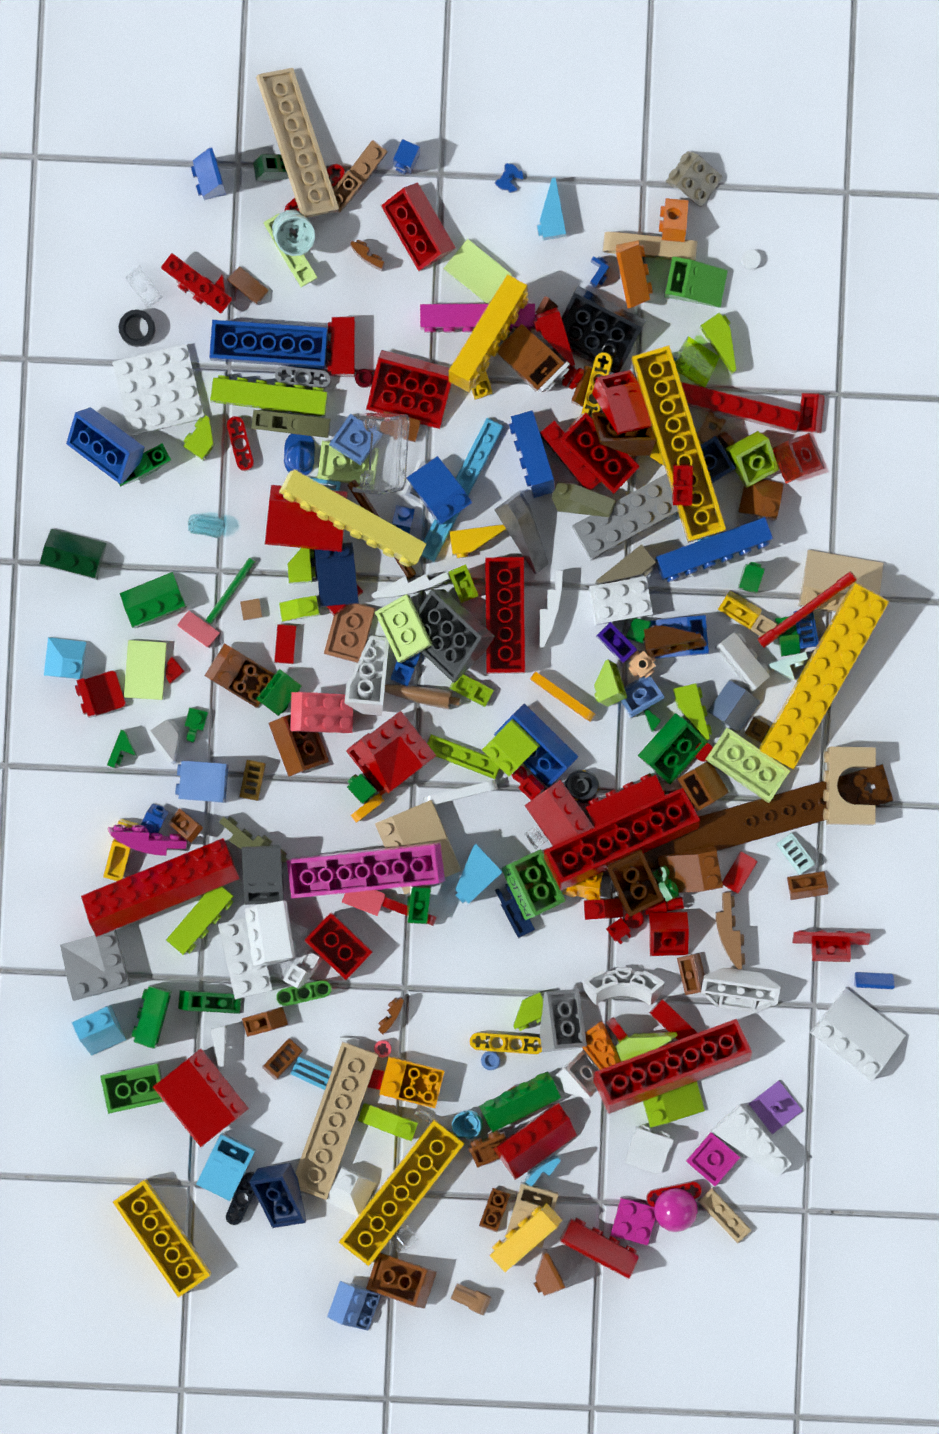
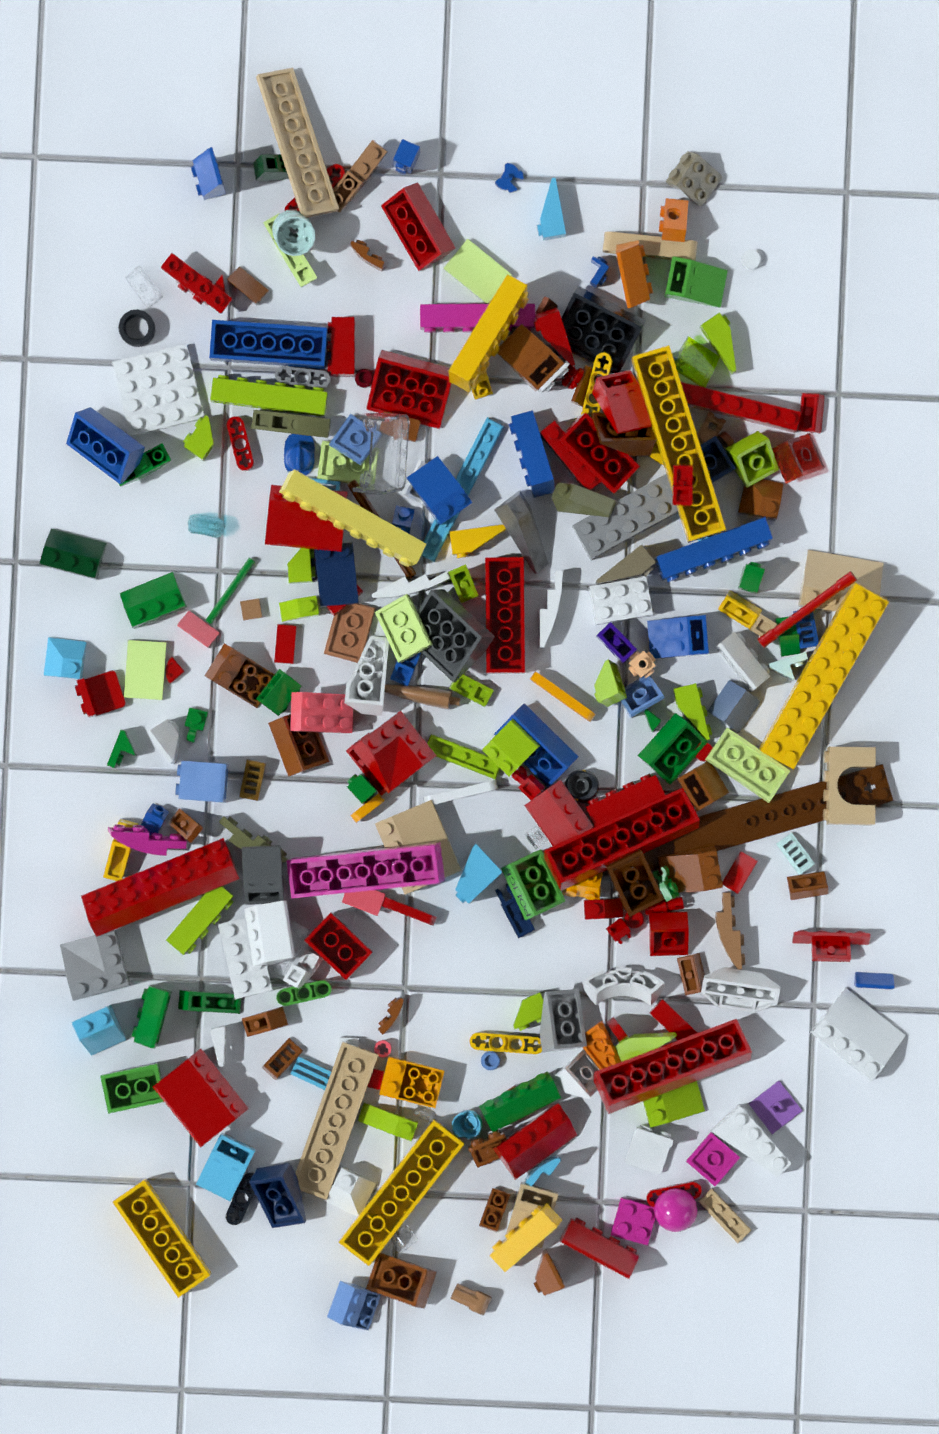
(418, 904): green slope -> none
(636, 630): green slope -> none
(668, 640): reddish brown slope -> none
(757, 729): dark brown tile -> none

